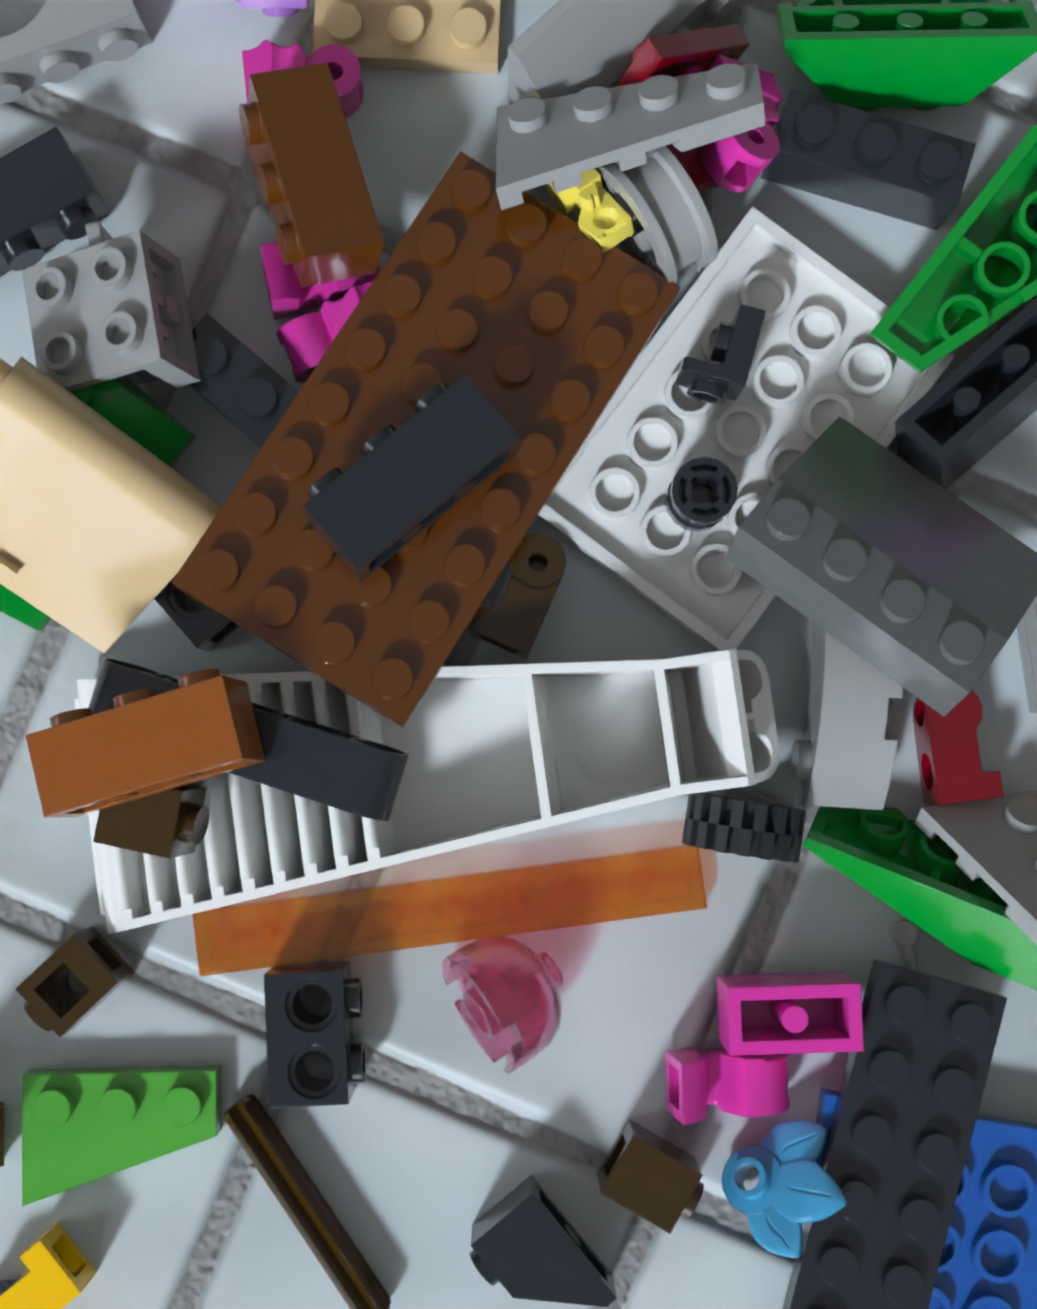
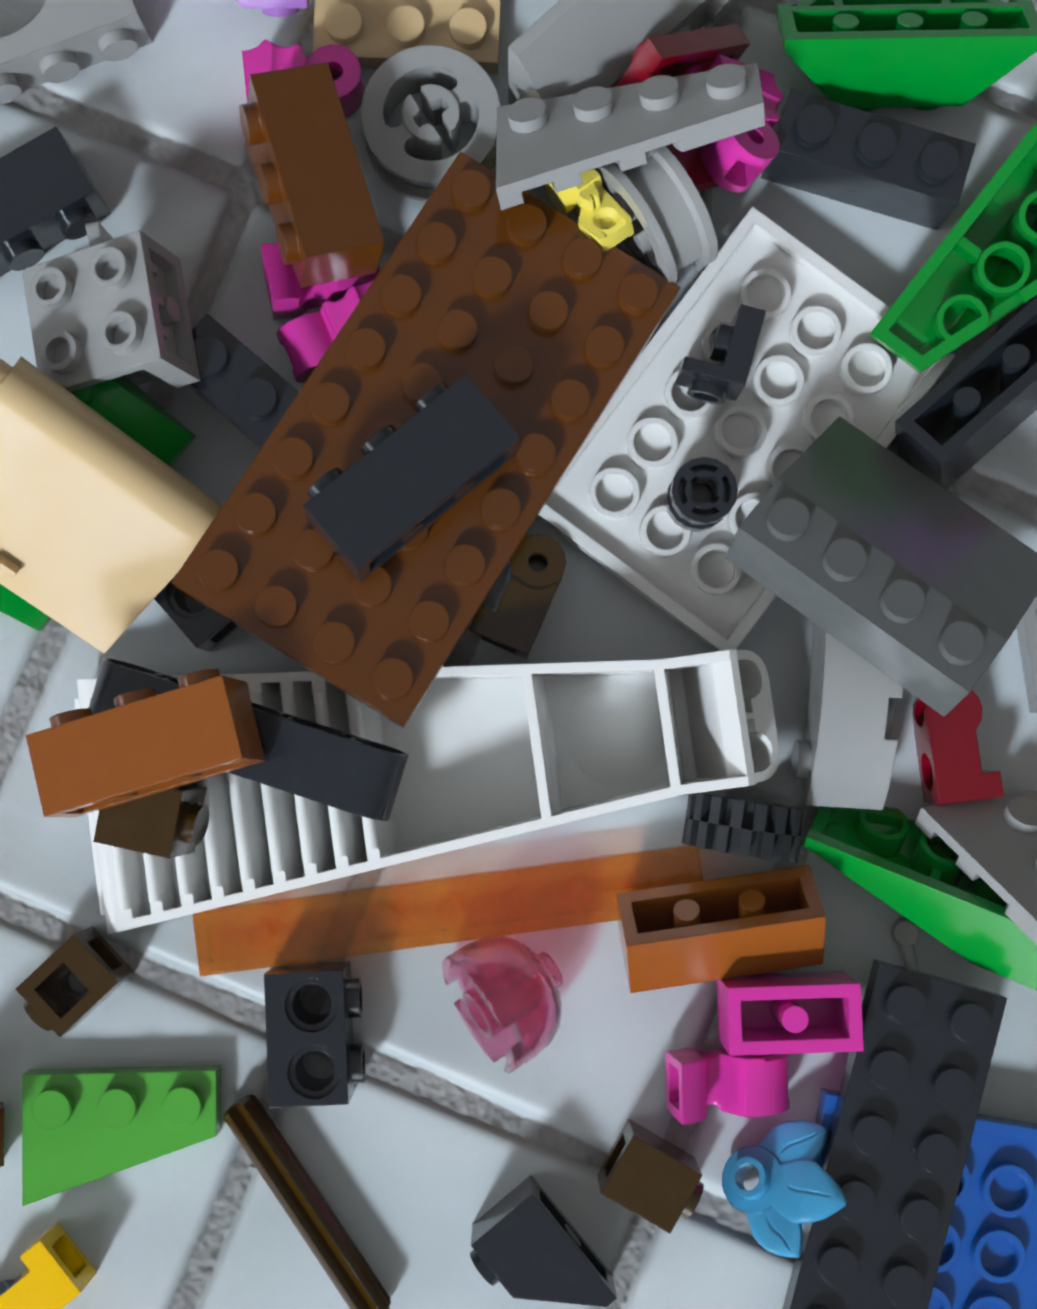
(452, 94): none -> light grey wheel
(721, 928): none -> dark orange brick

